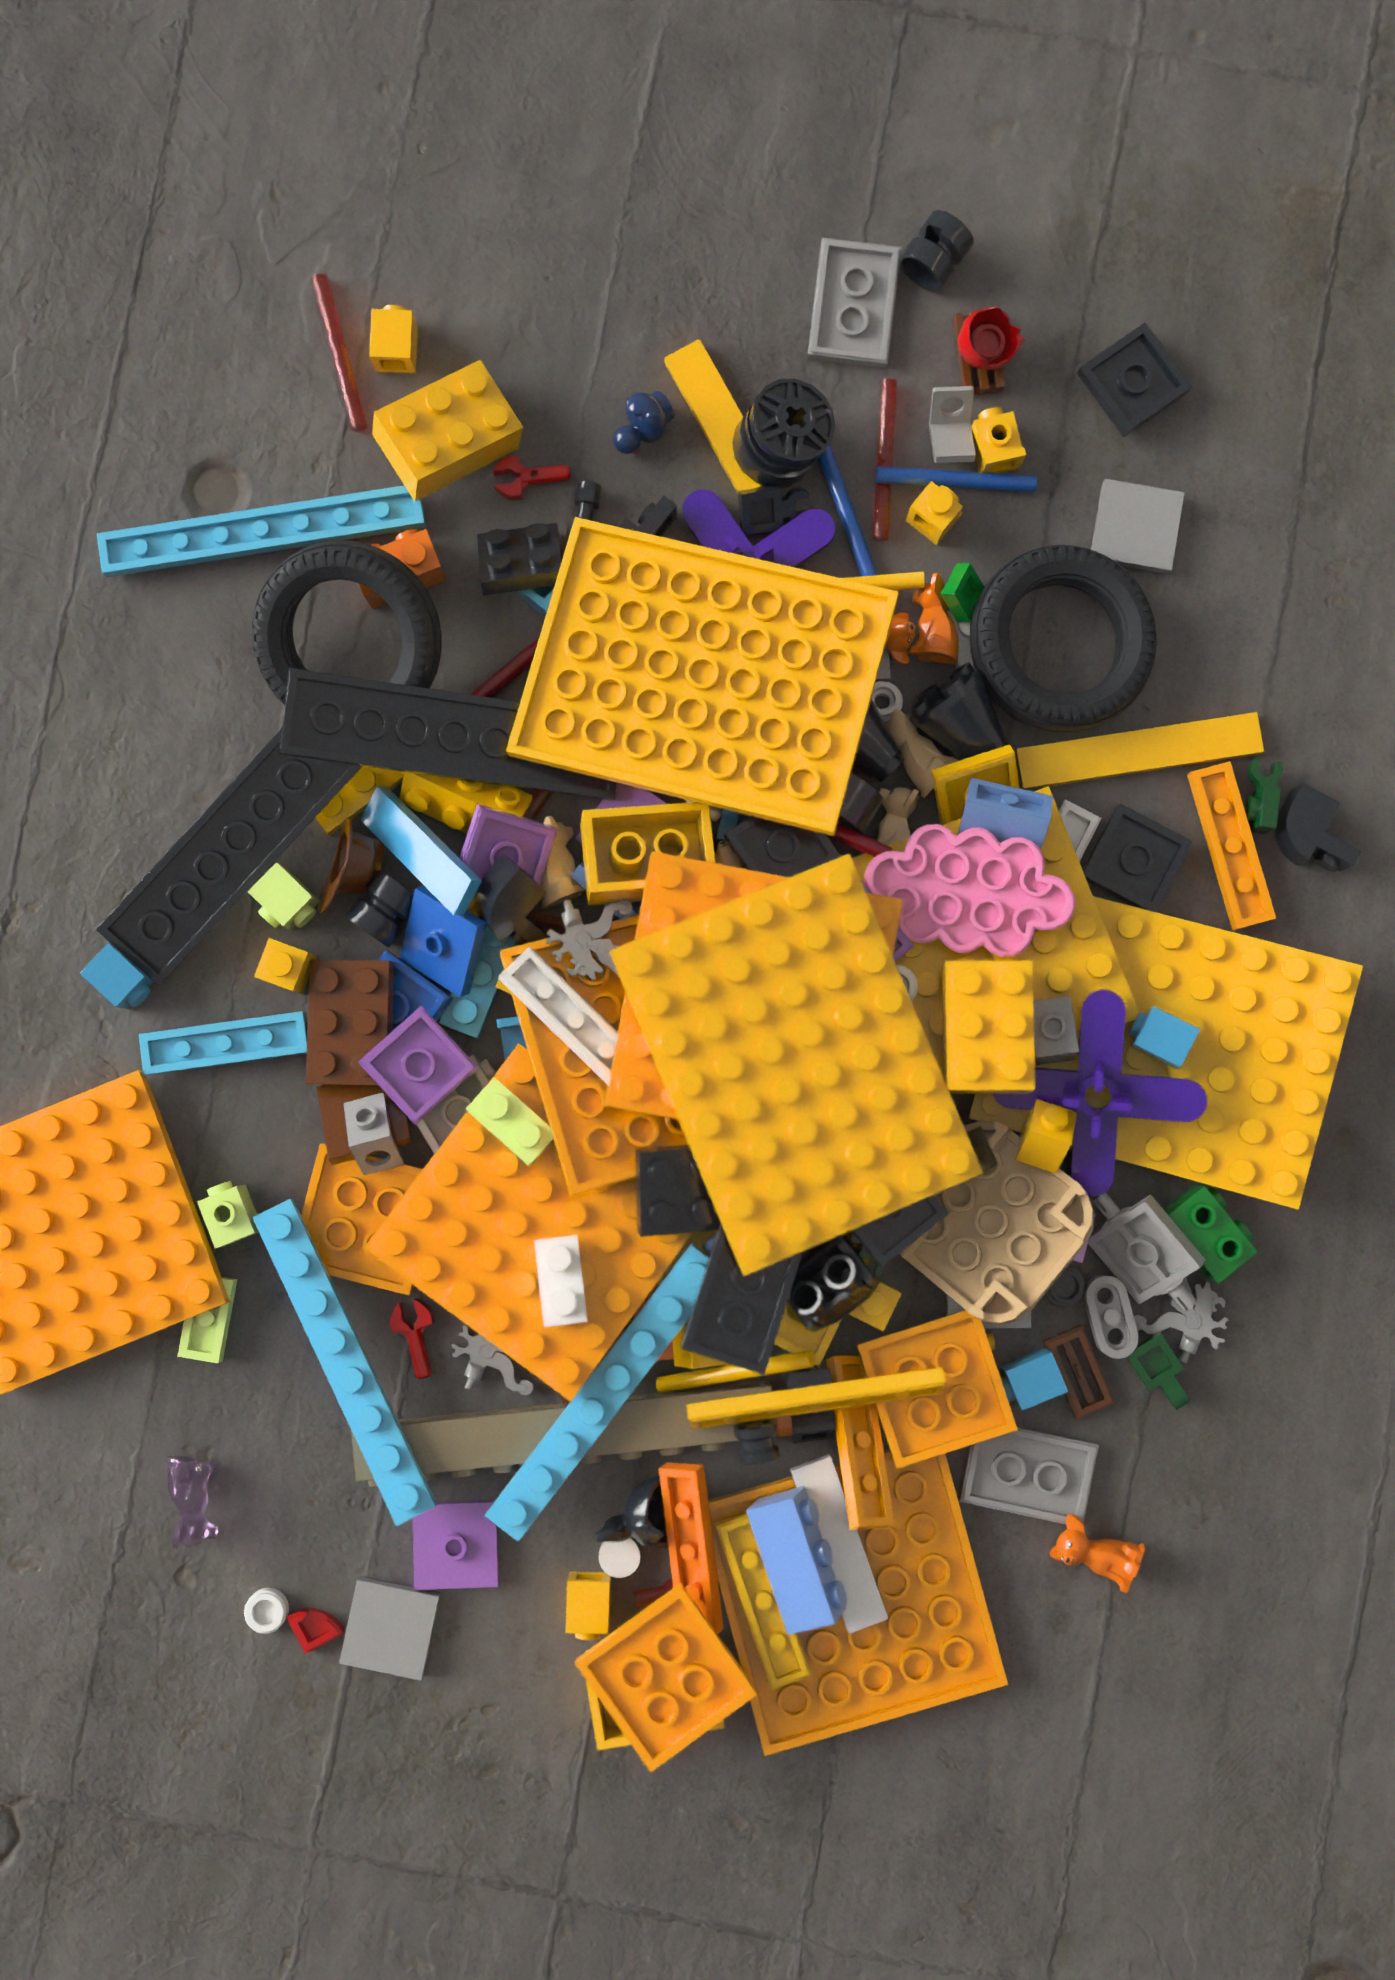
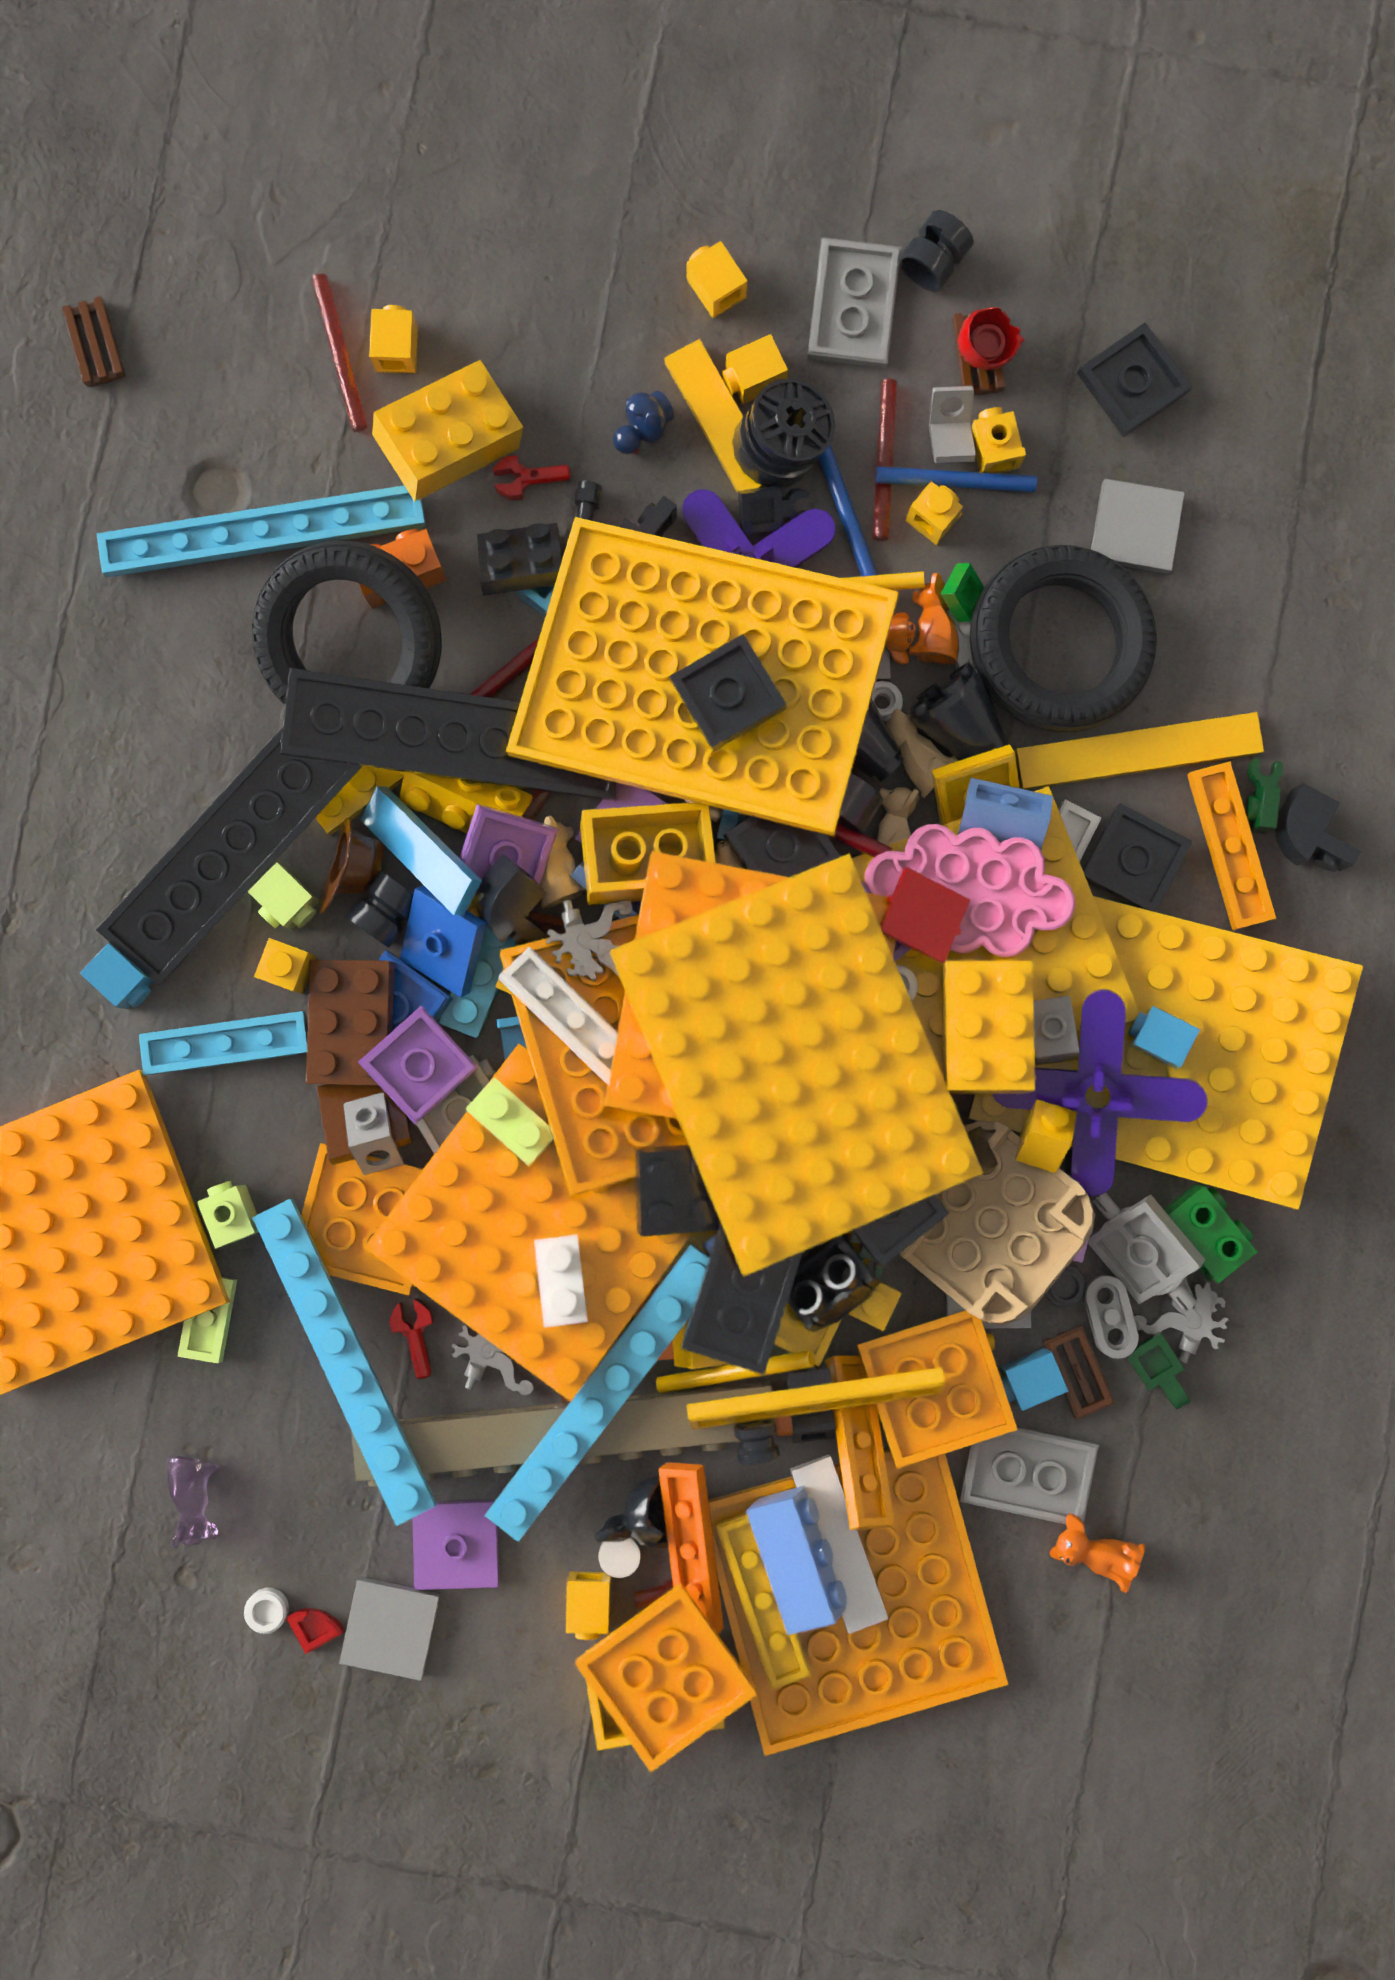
(85, 311): none -> reddish brown tile
(716, 278): none -> yellow brick
(728, 692): none -> black plate
(753, 368): none -> yellow brick
(924, 915): none -> red piece

